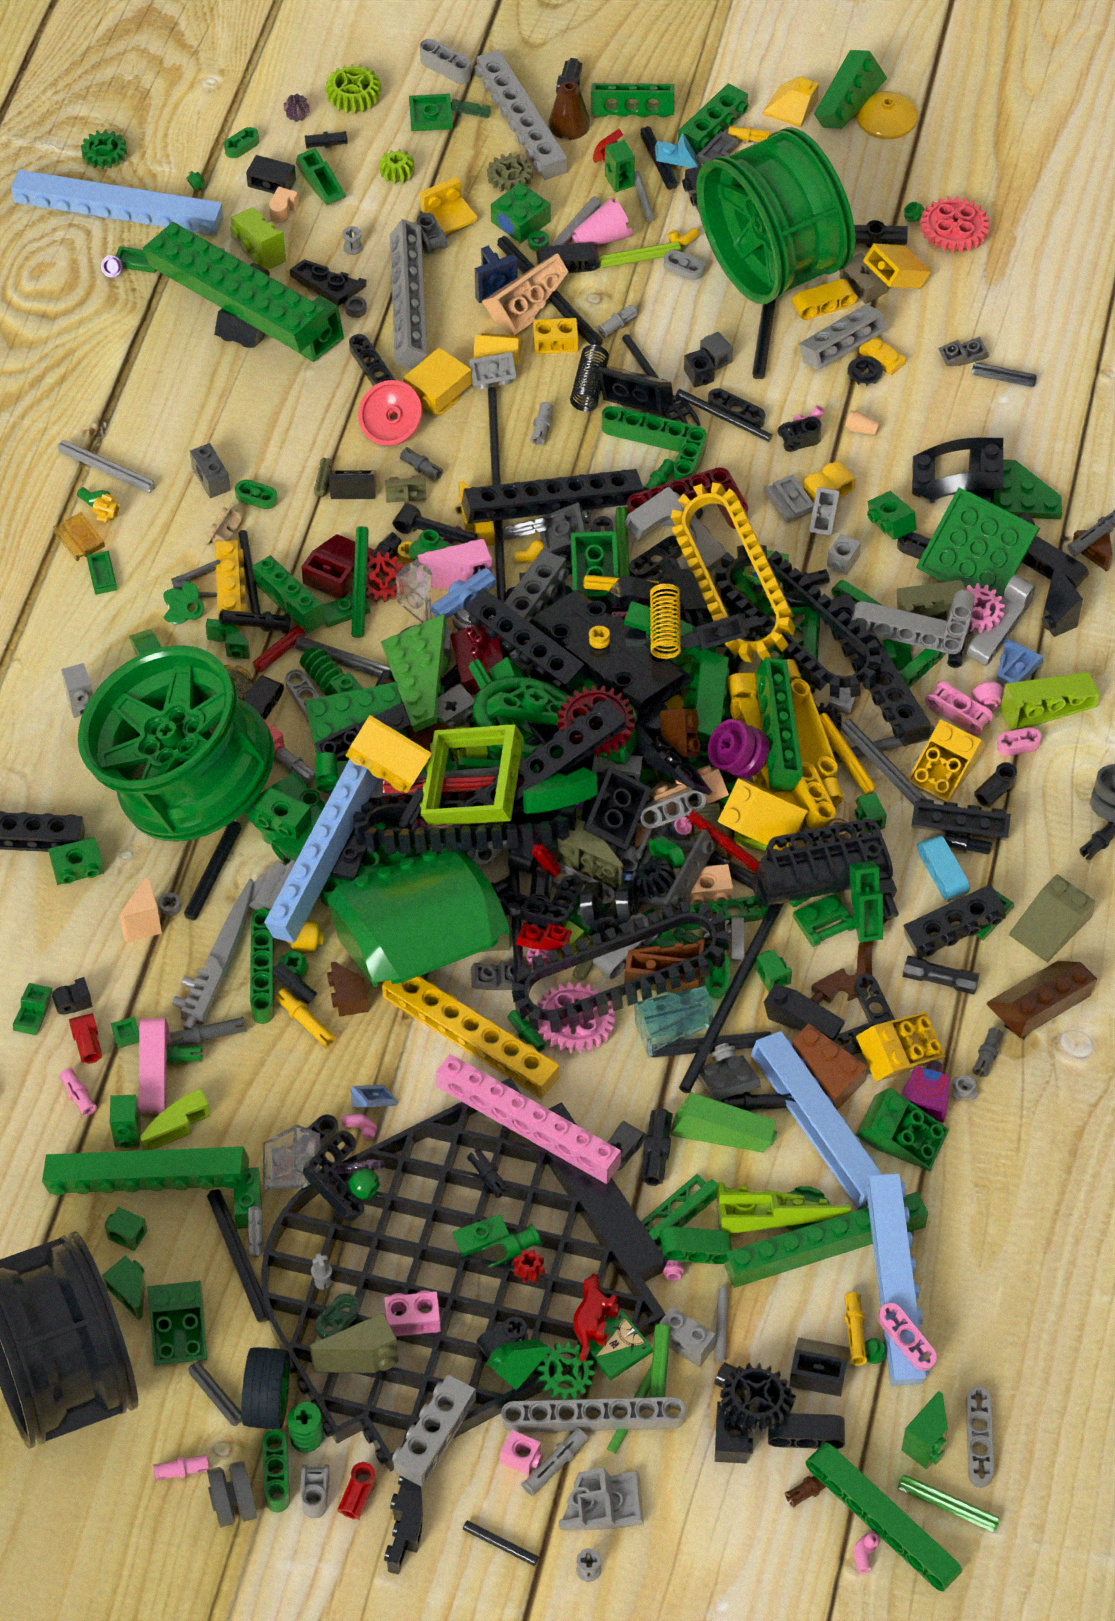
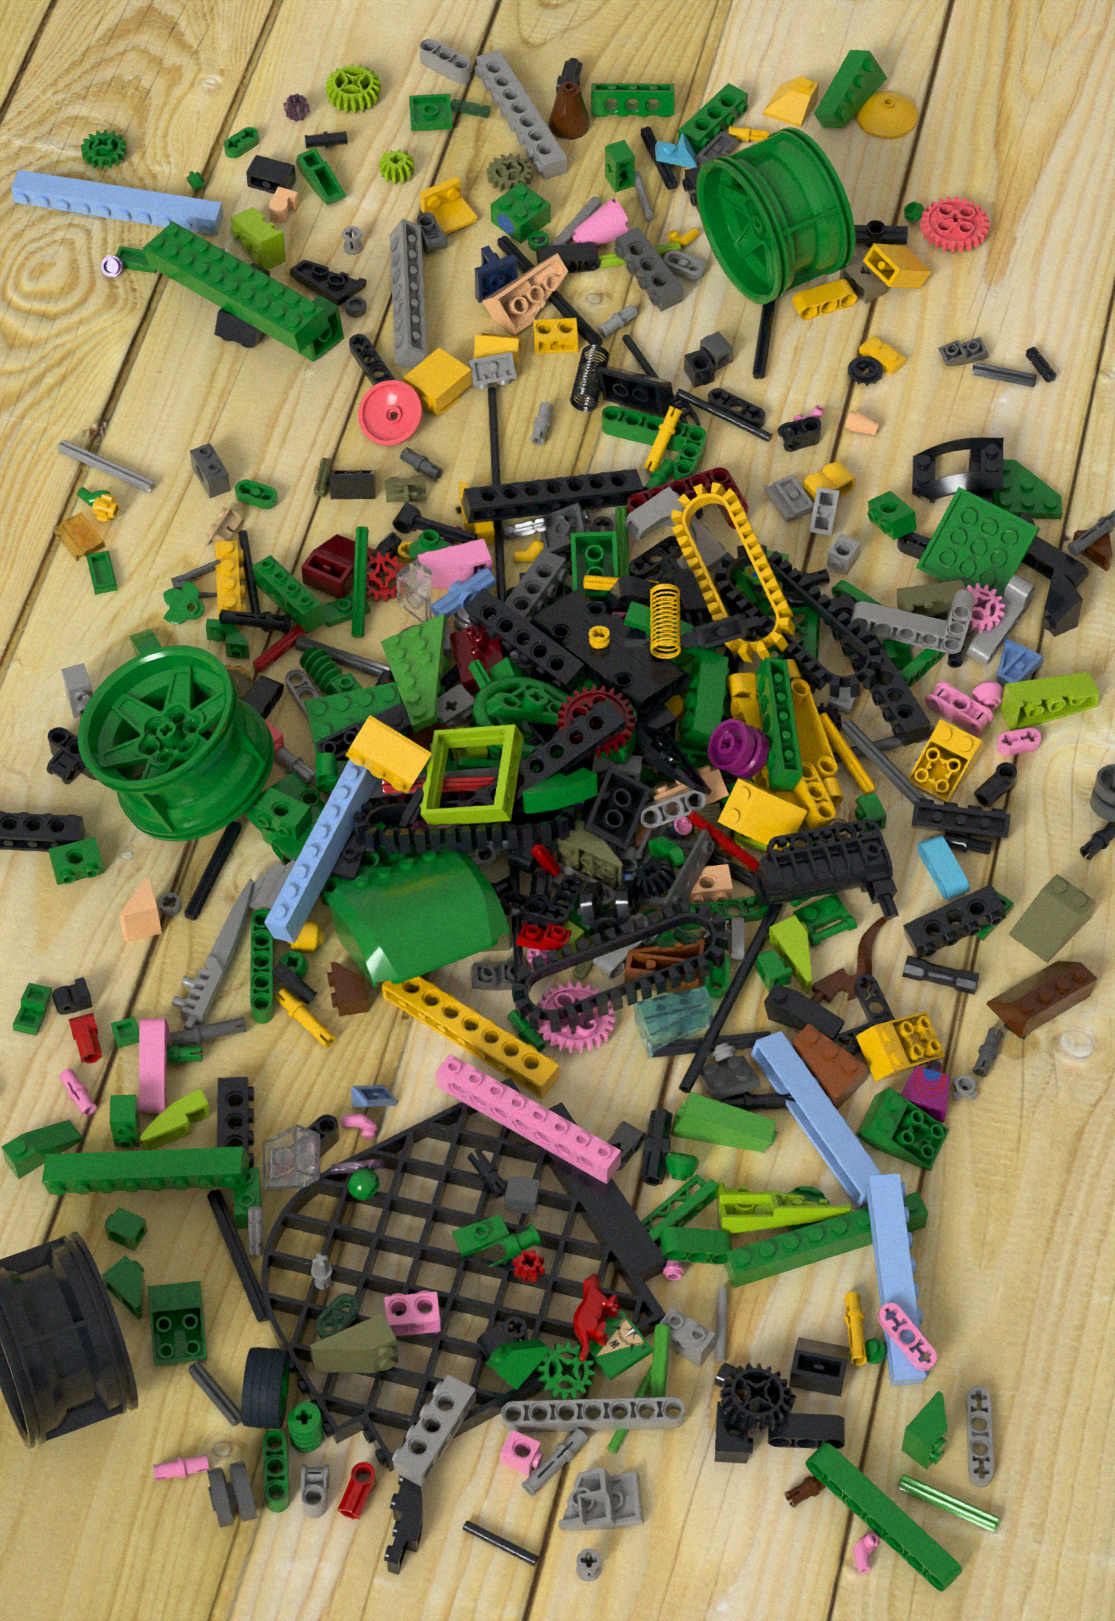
(30, 1148): none -> green slope
(65, 761): none -> black piece
(230, 1092): none -> black brick
(327, 1176): black beam -> none
(522, 1195): none -> dark grey panel
(599, 152): red slope -> none
(662, 296): none -> dark grey brick
(662, 439): none -> yellow pin
(681, 731): reddish brown slope -> none
(681, 1165): none -> green cone
(792, 944): none -> lime slope
(842, 336): light grey brick -> none
(866, 901): green slope -> none
(1041, 364): none -> black axle

